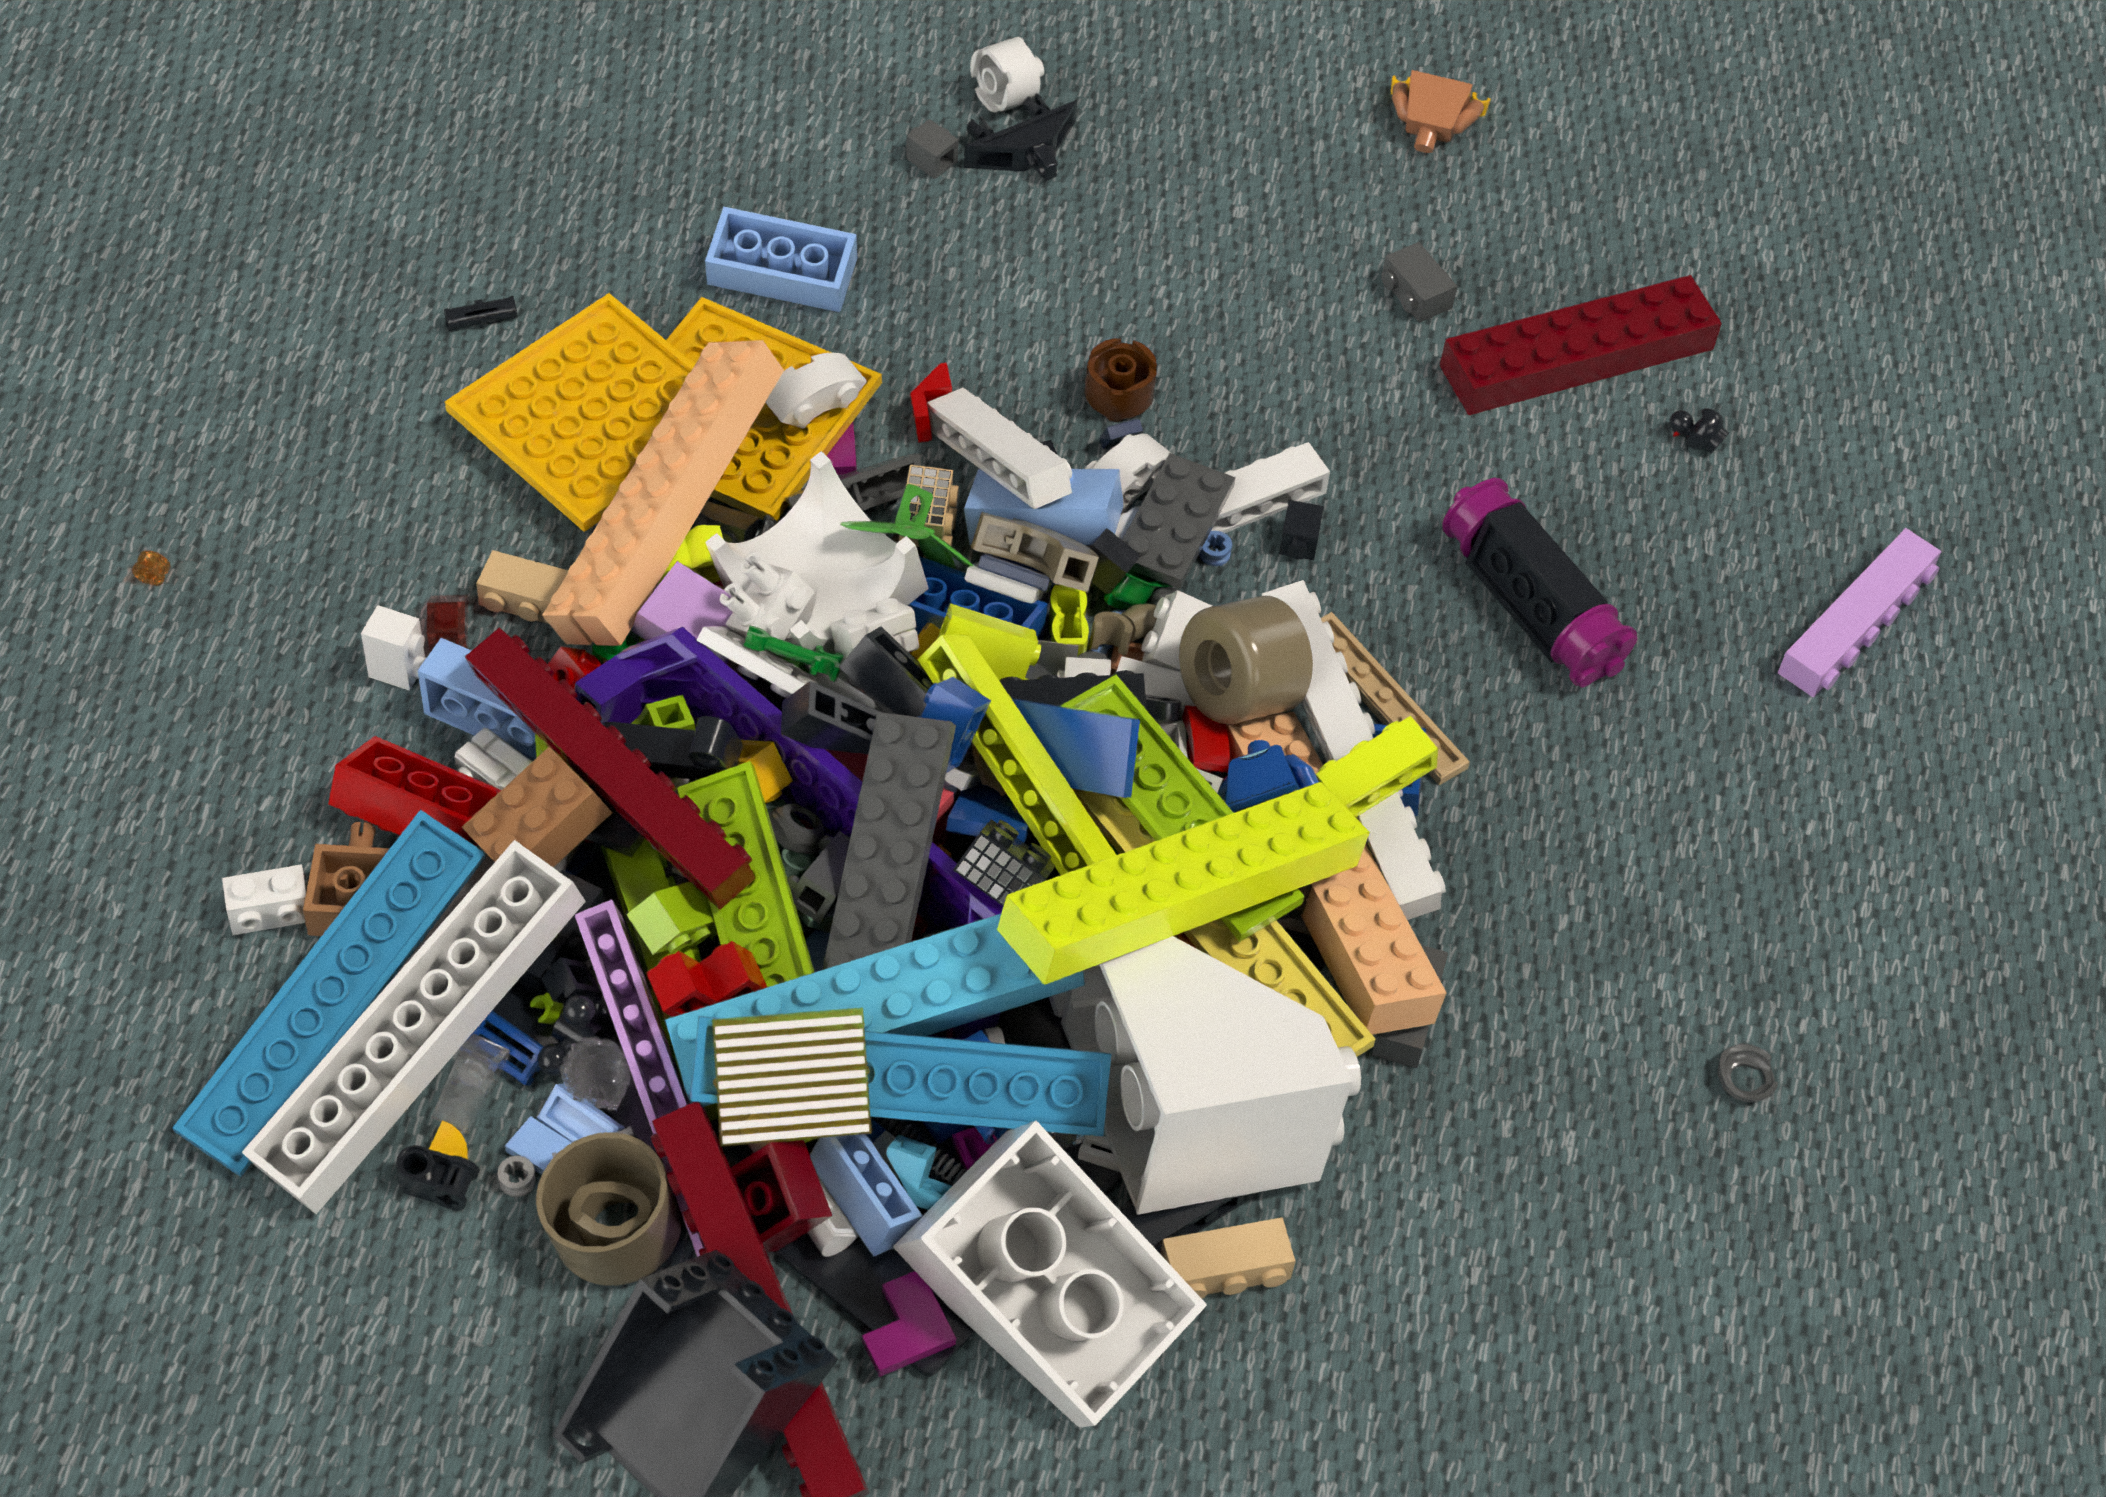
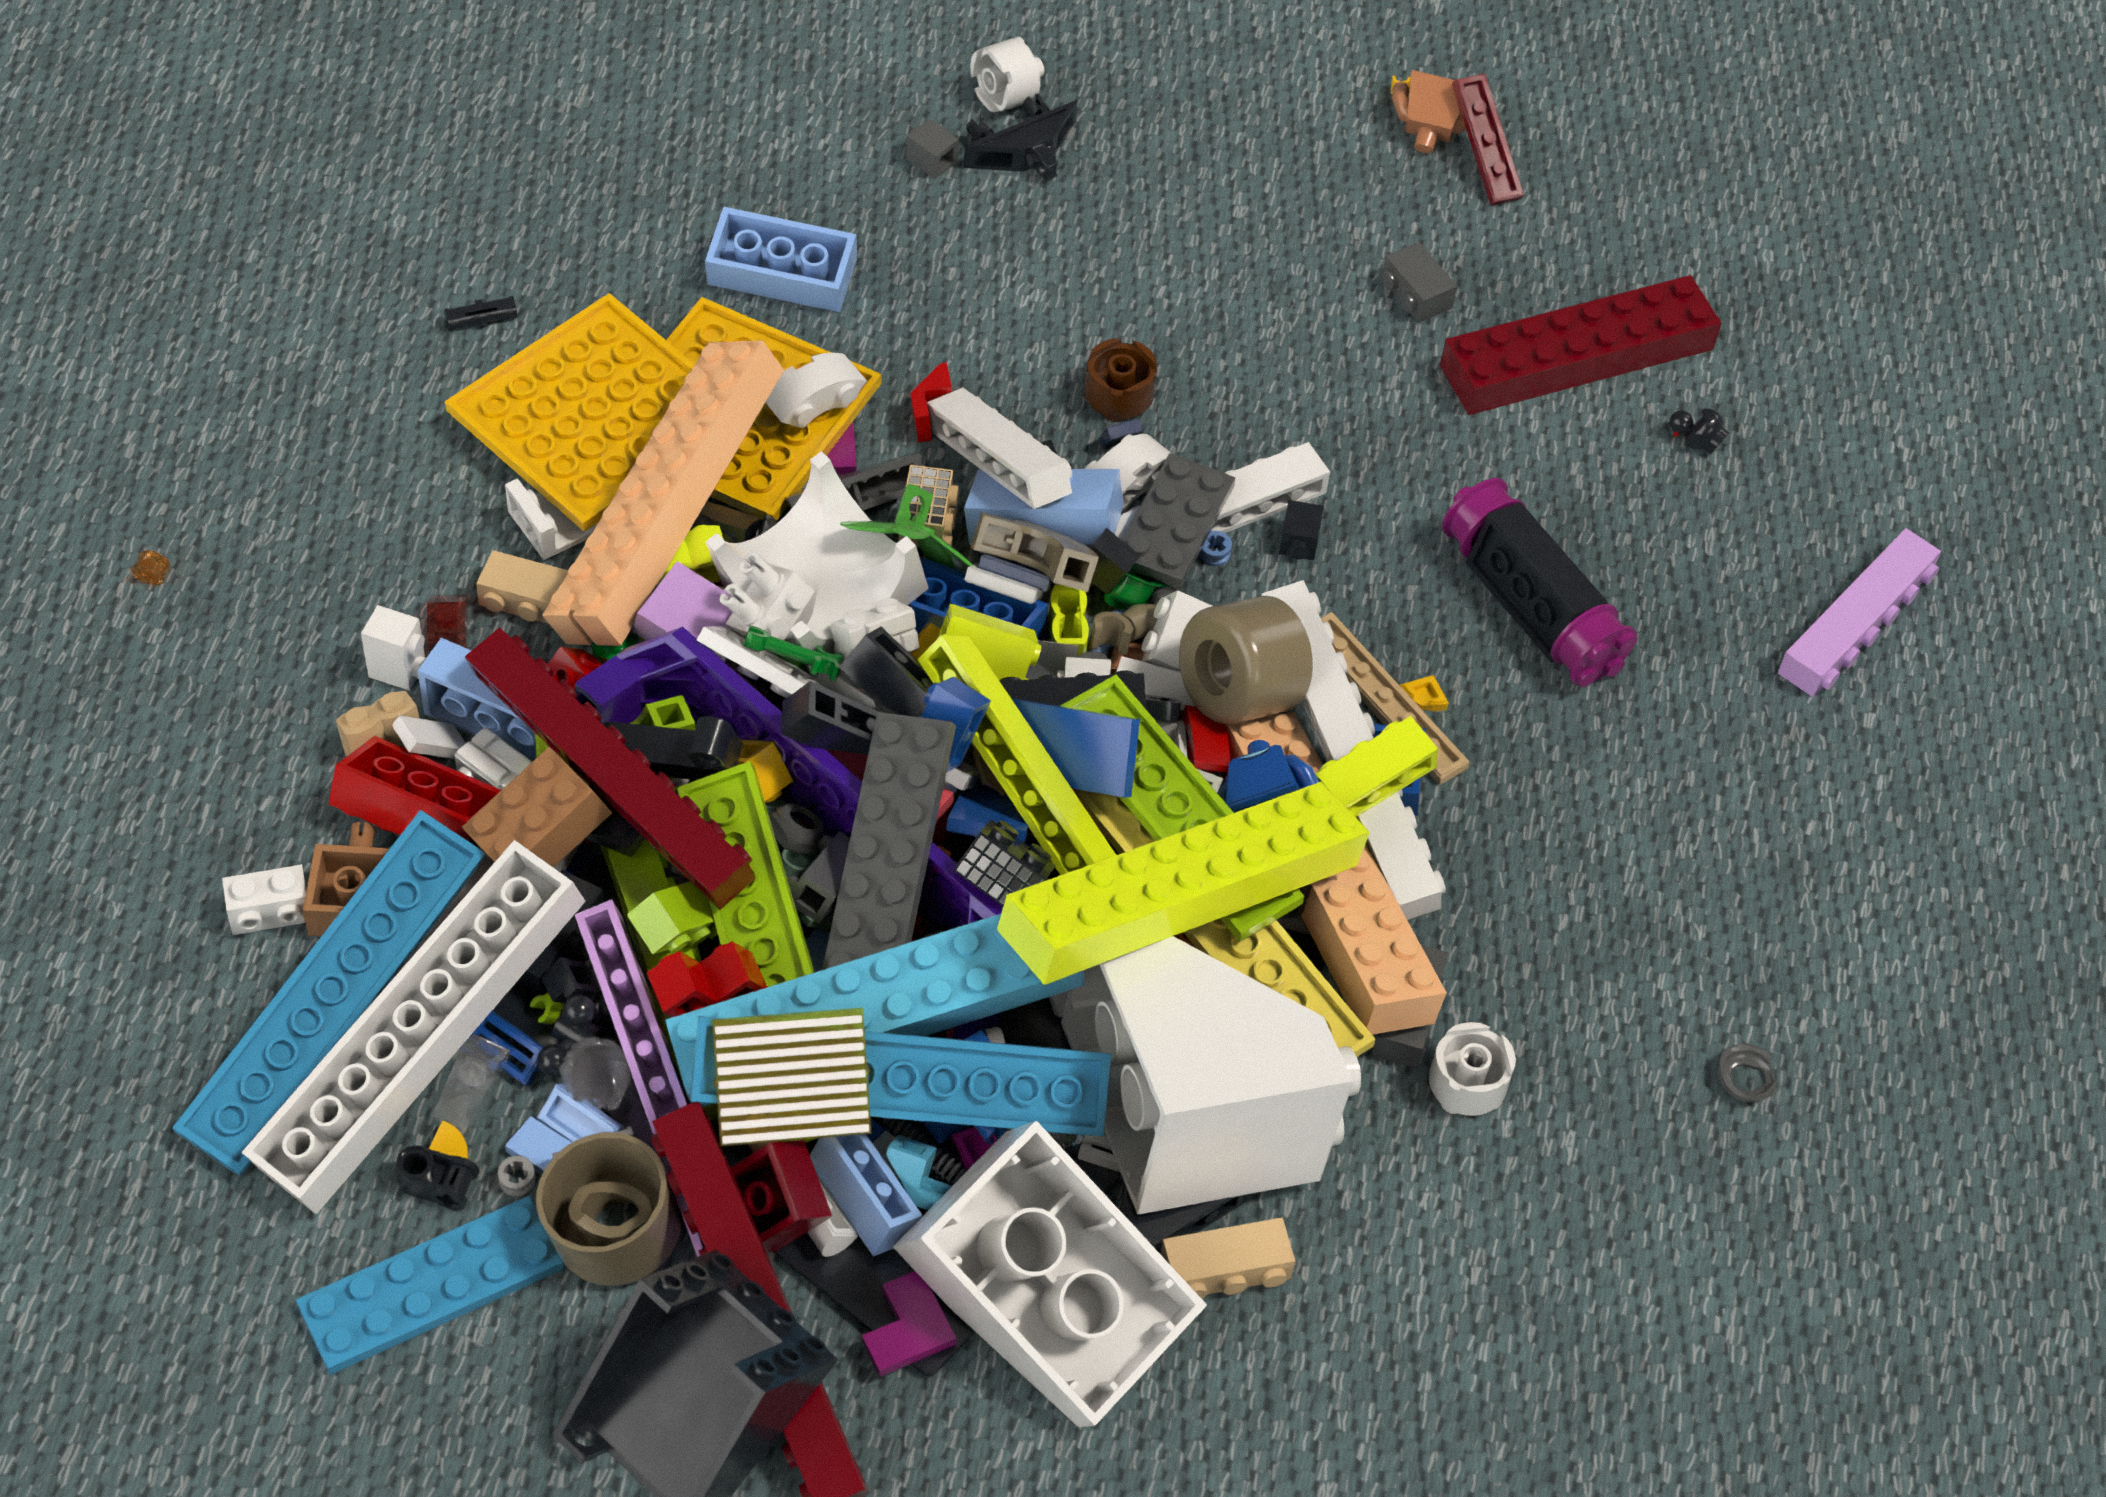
(365, 722): none -> tan brick
(428, 736): none -> white tile
(429, 1285): none -> dark azure plate
(542, 522): none -> white bracket
(1426, 693): none -> yellow tile
(1471, 1069): none -> white brick
(1487, 139): none -> tile

